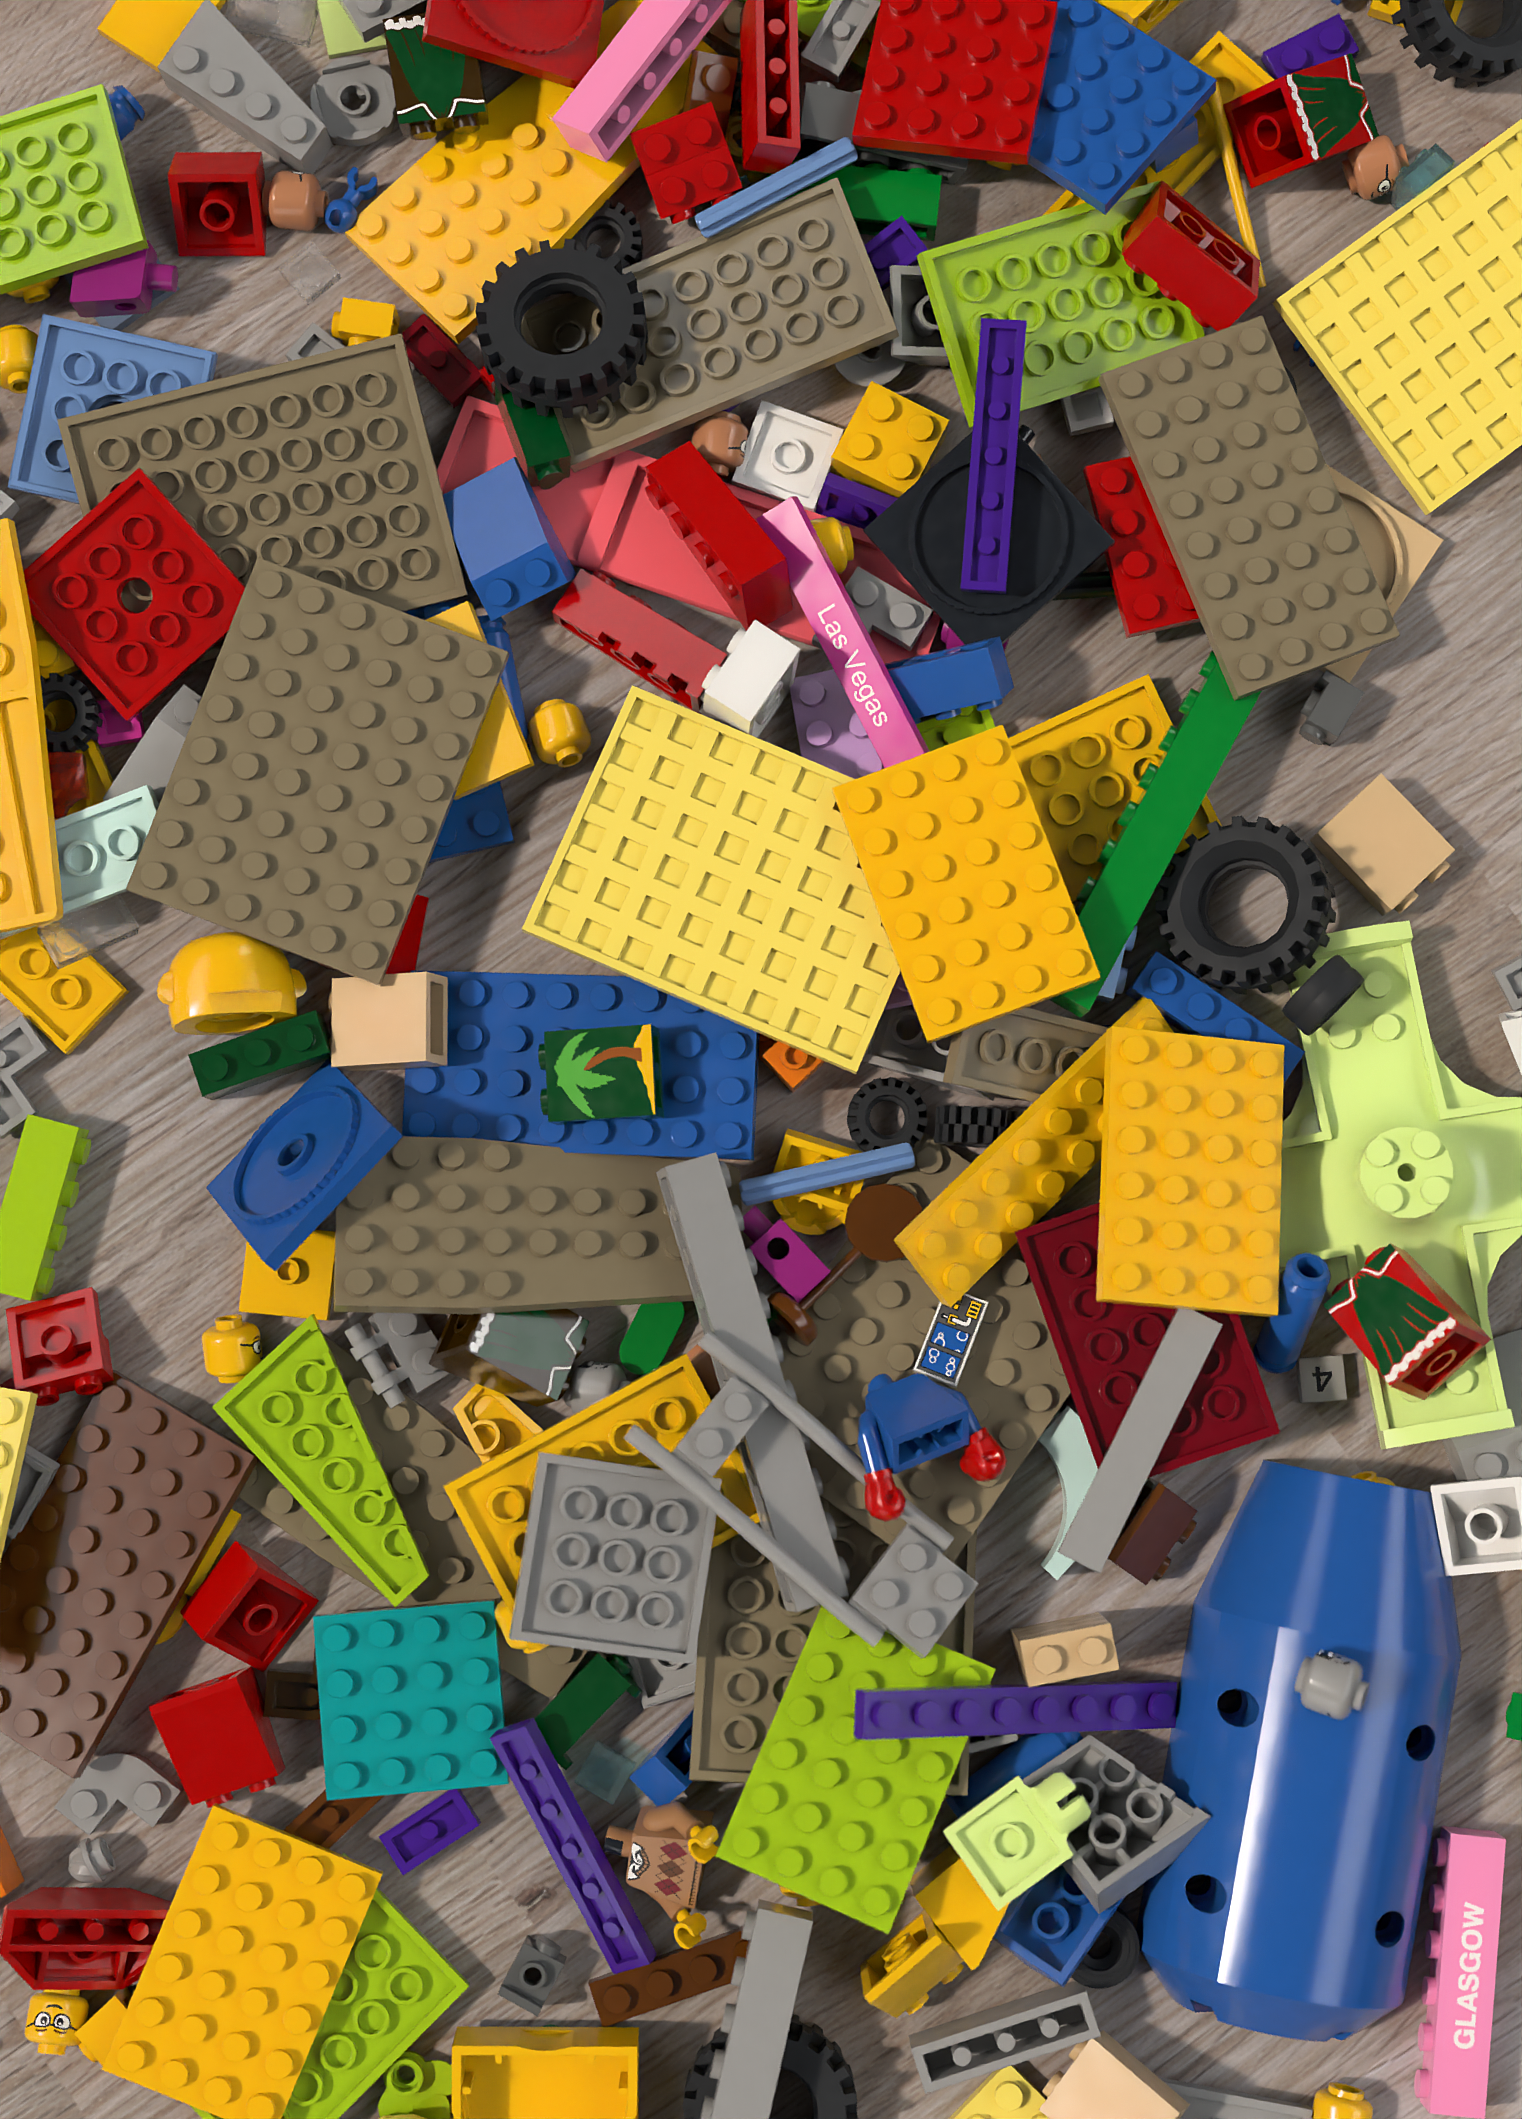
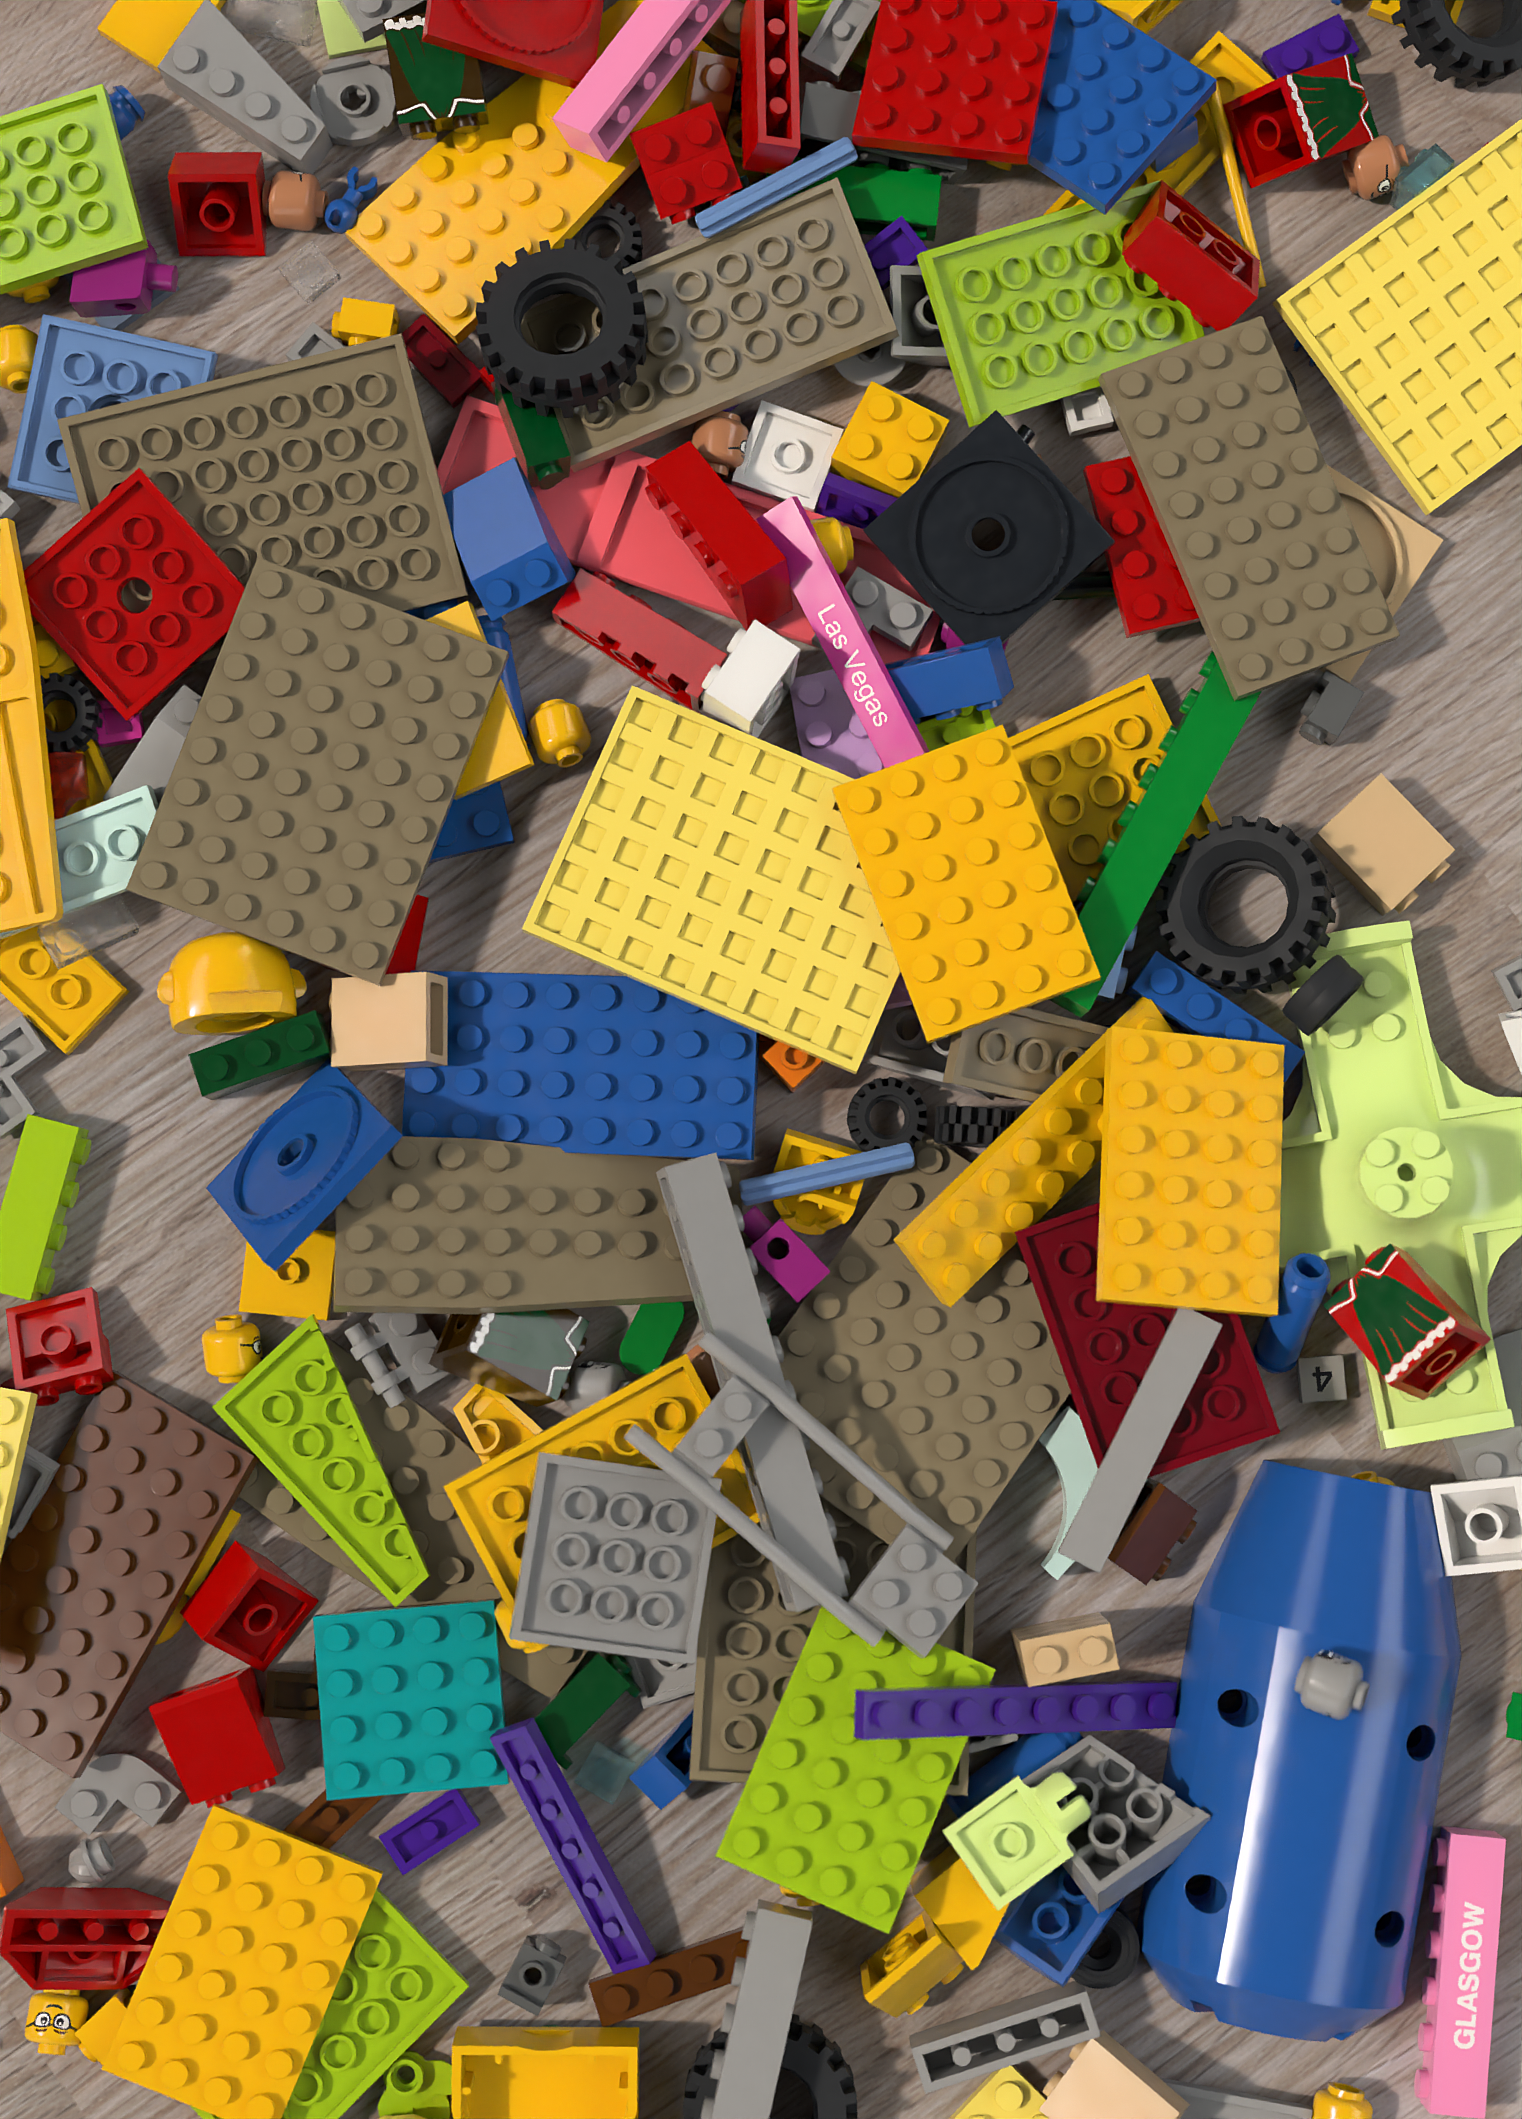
(602, 1074): dark green panel -> none
(669, 1861): medium nougat torso -> none
(871, 1225): reddish brown piece -> none
(912, 1424): blue torso -> none
(950, 1340): tile -> none
(993, 455): dark purple plate -> none

